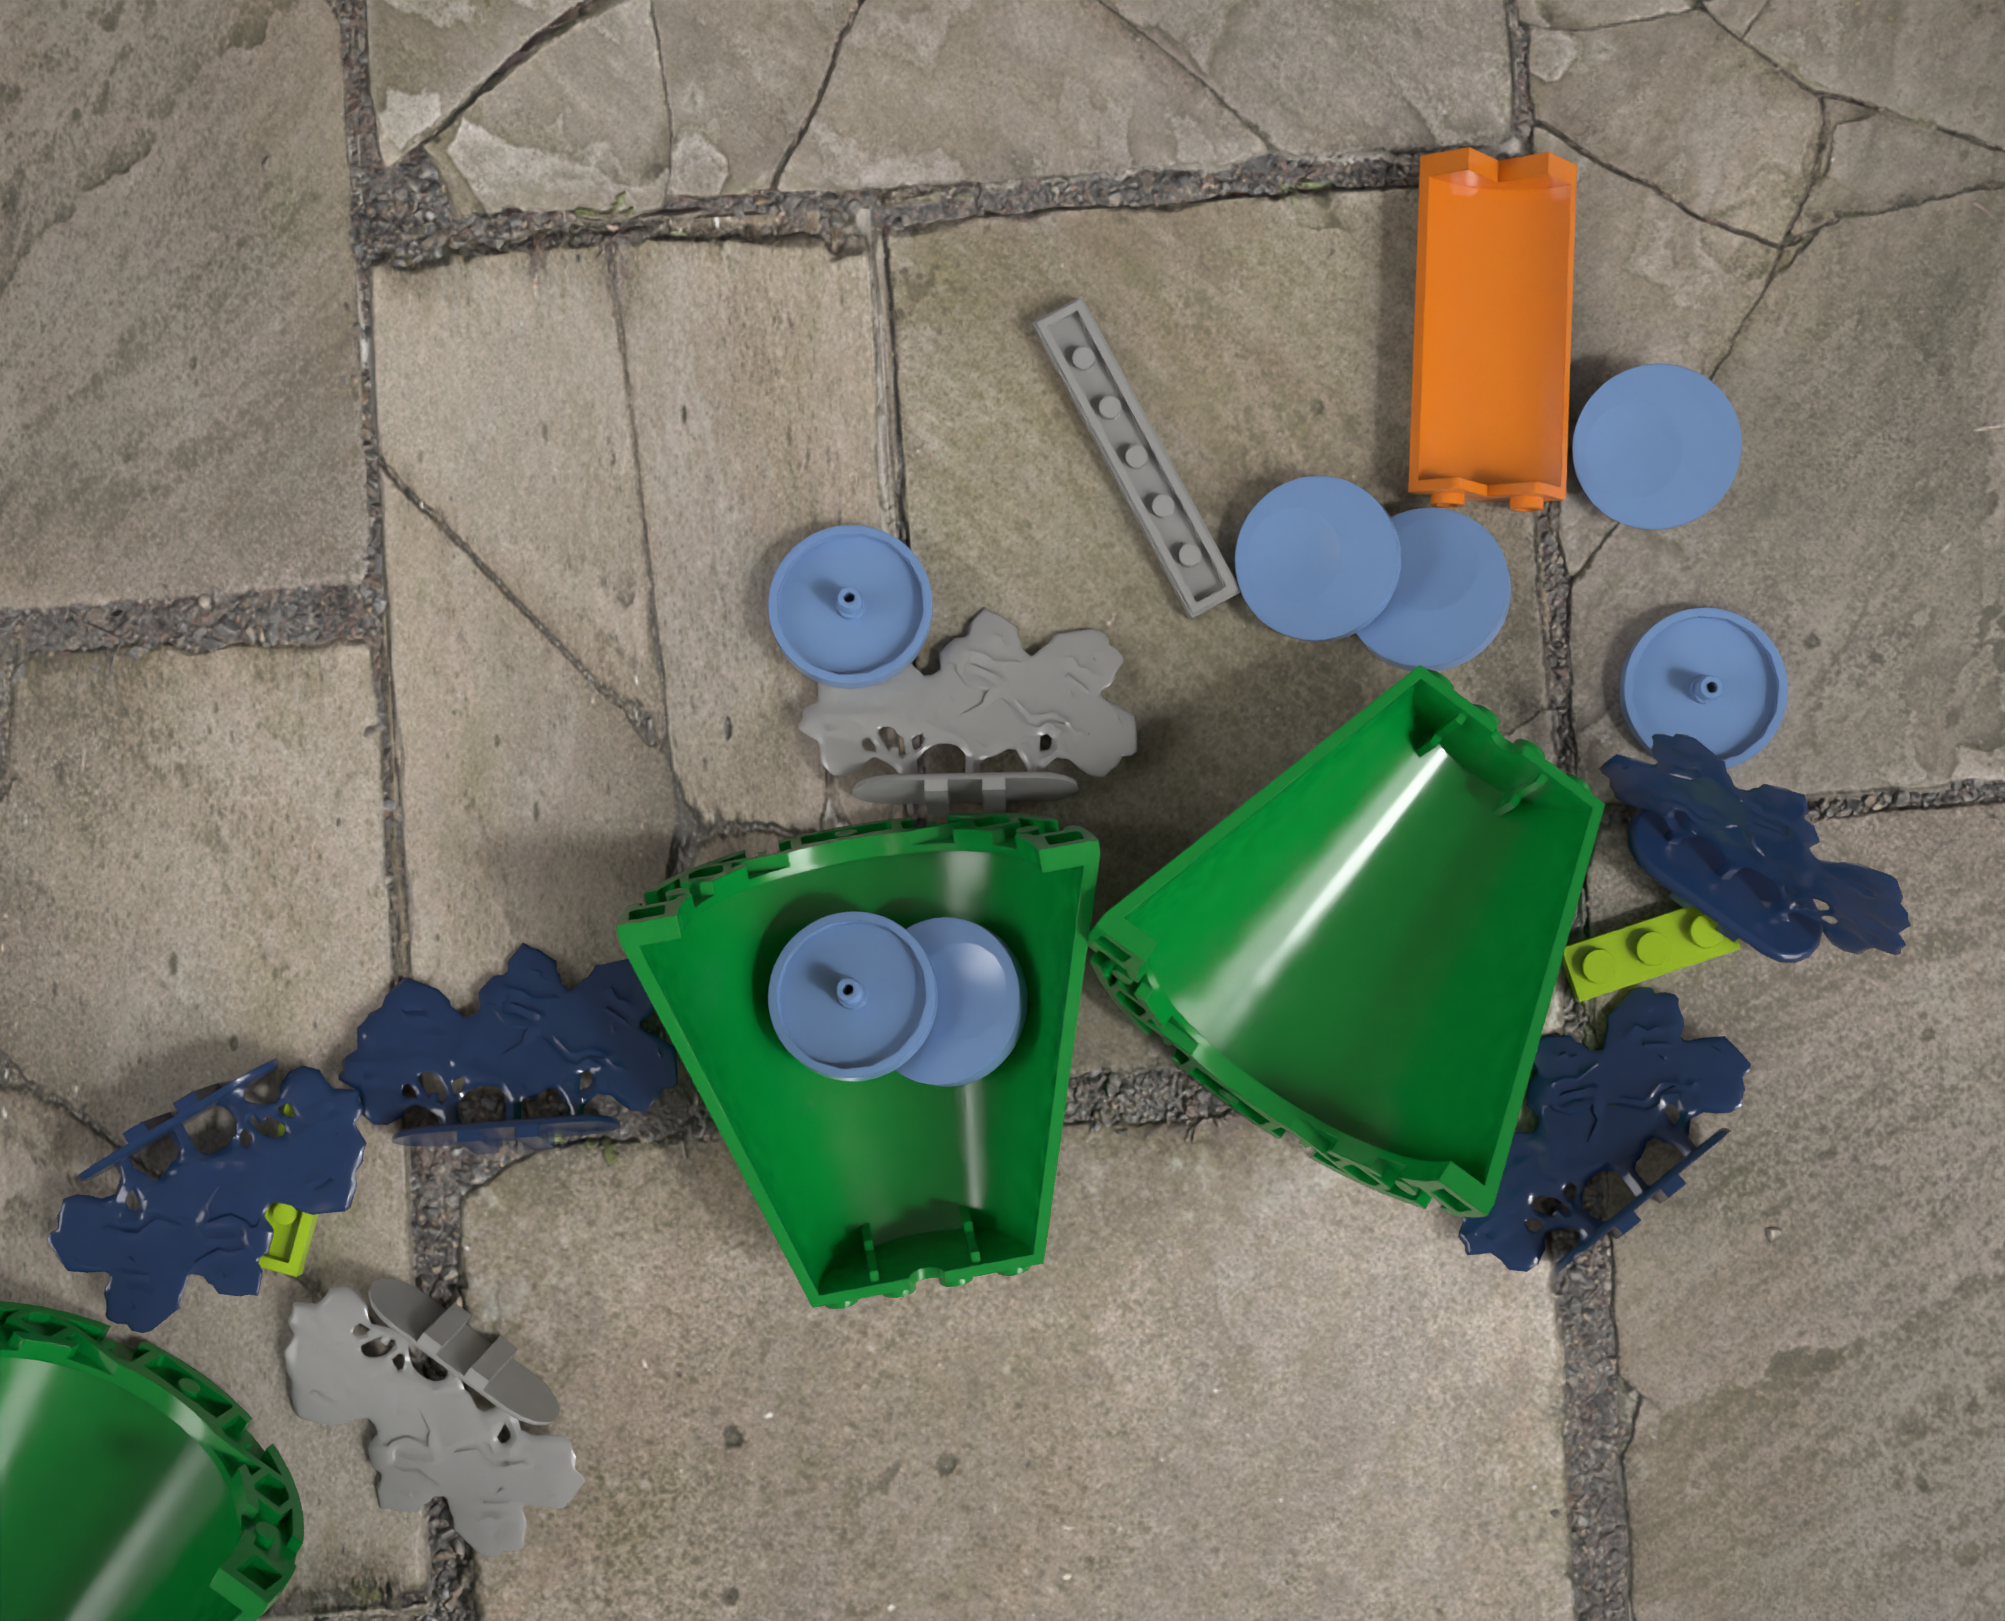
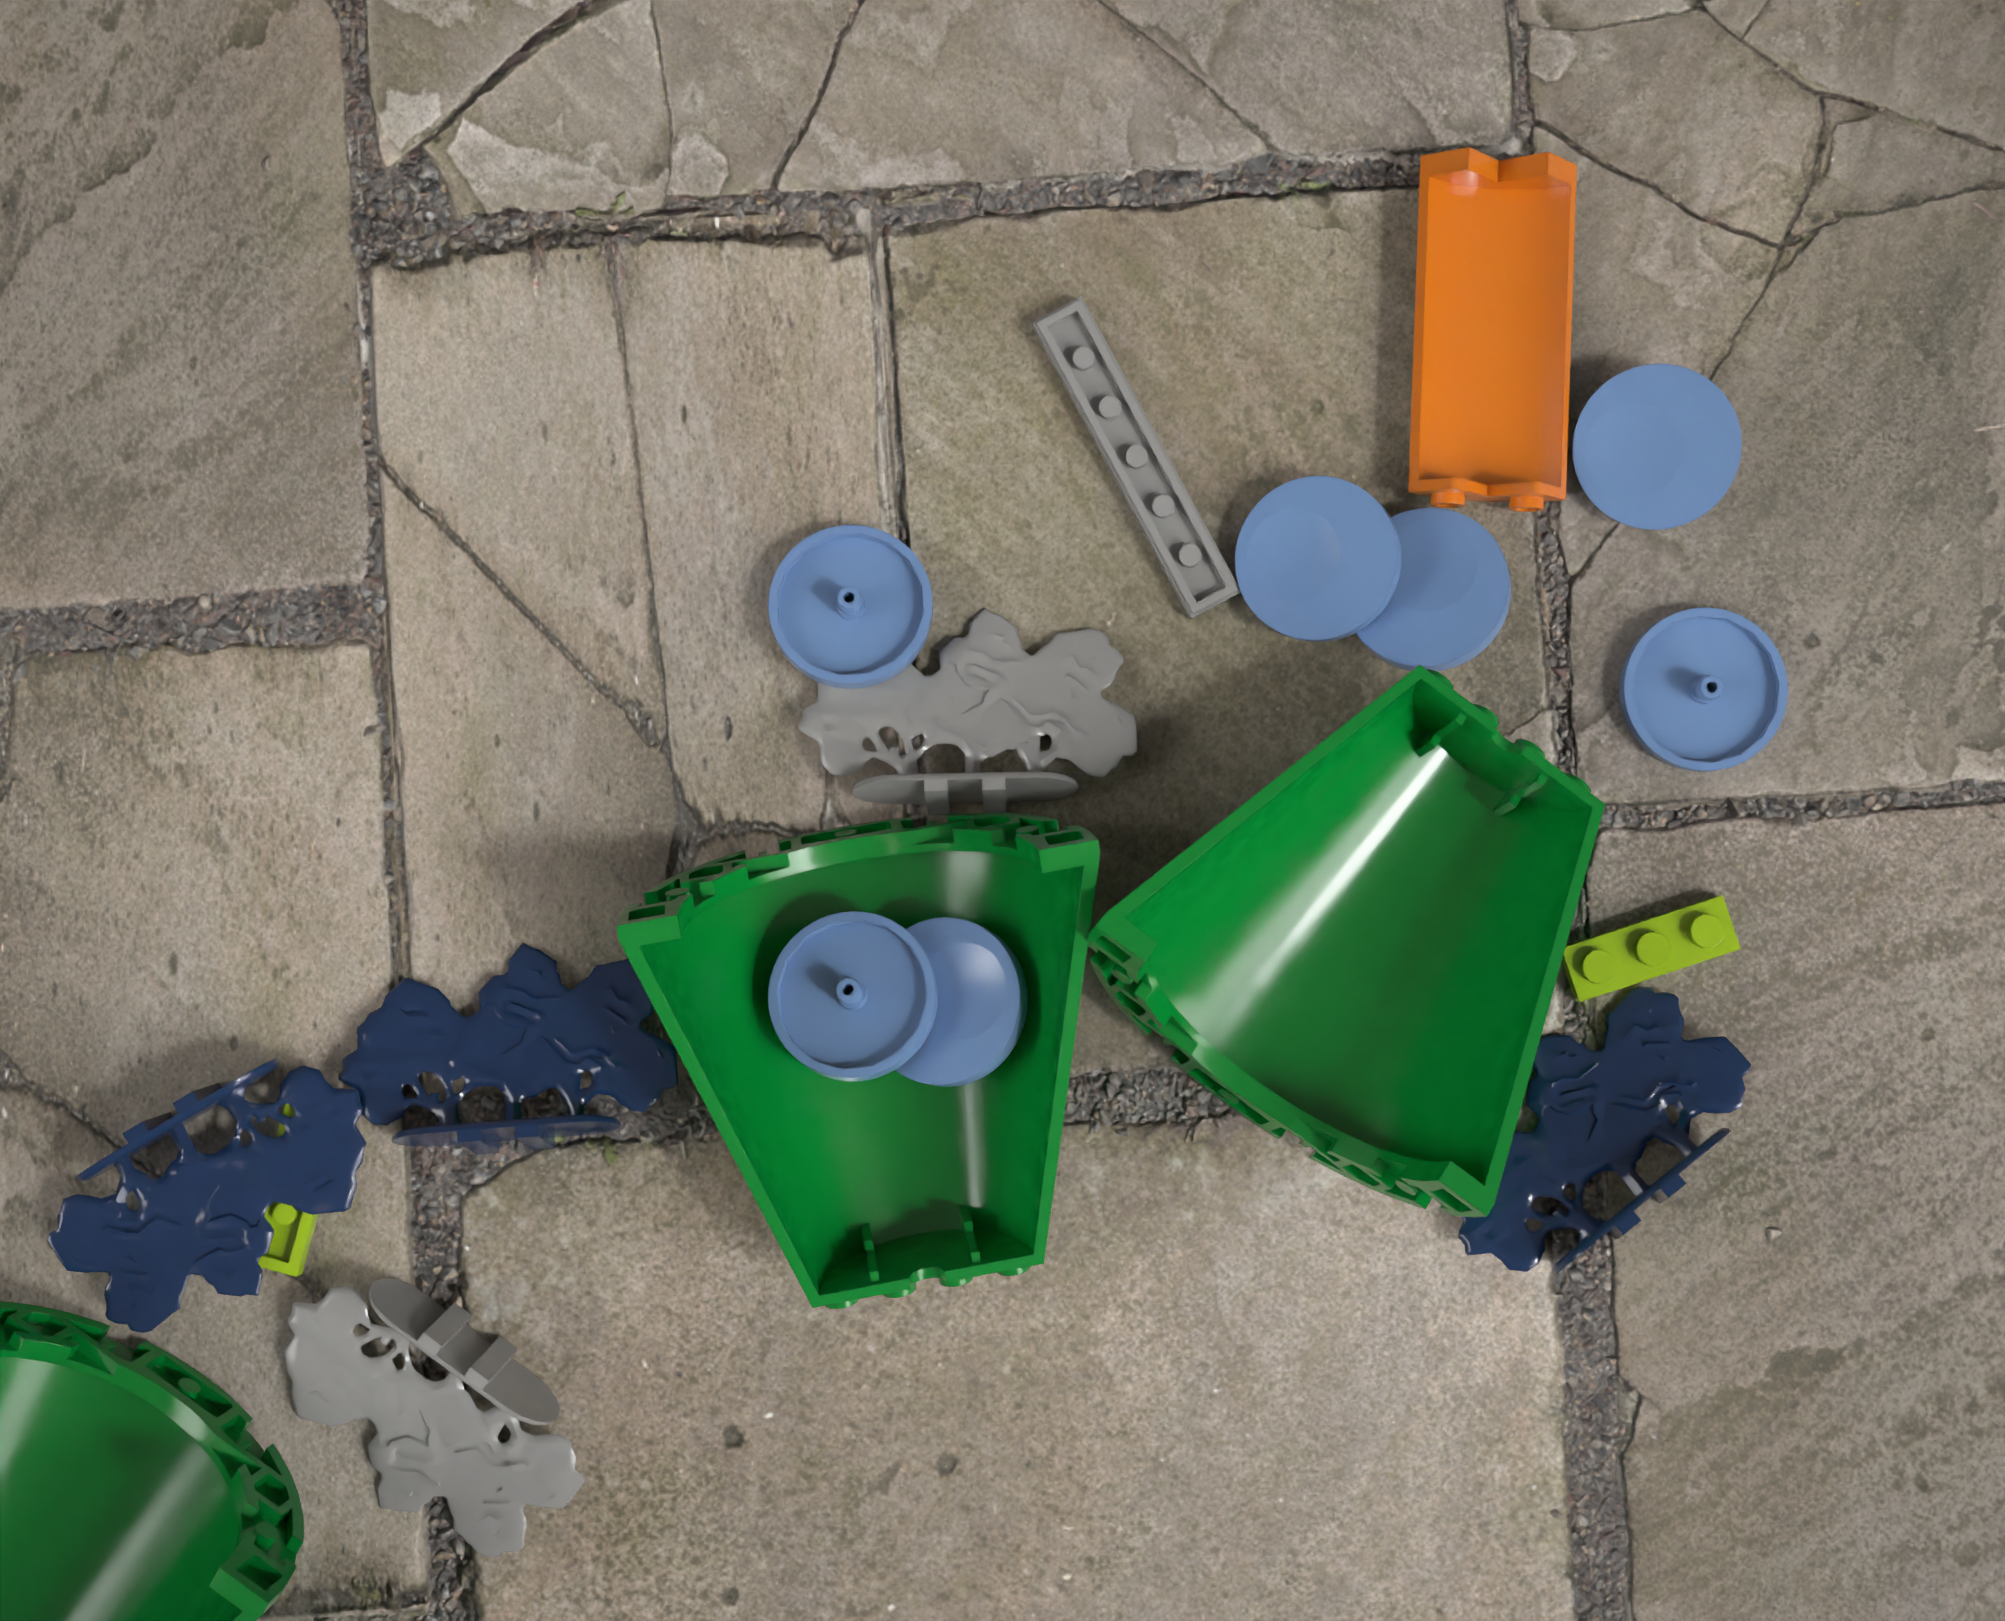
(1748, 857): dark blue plant -> none

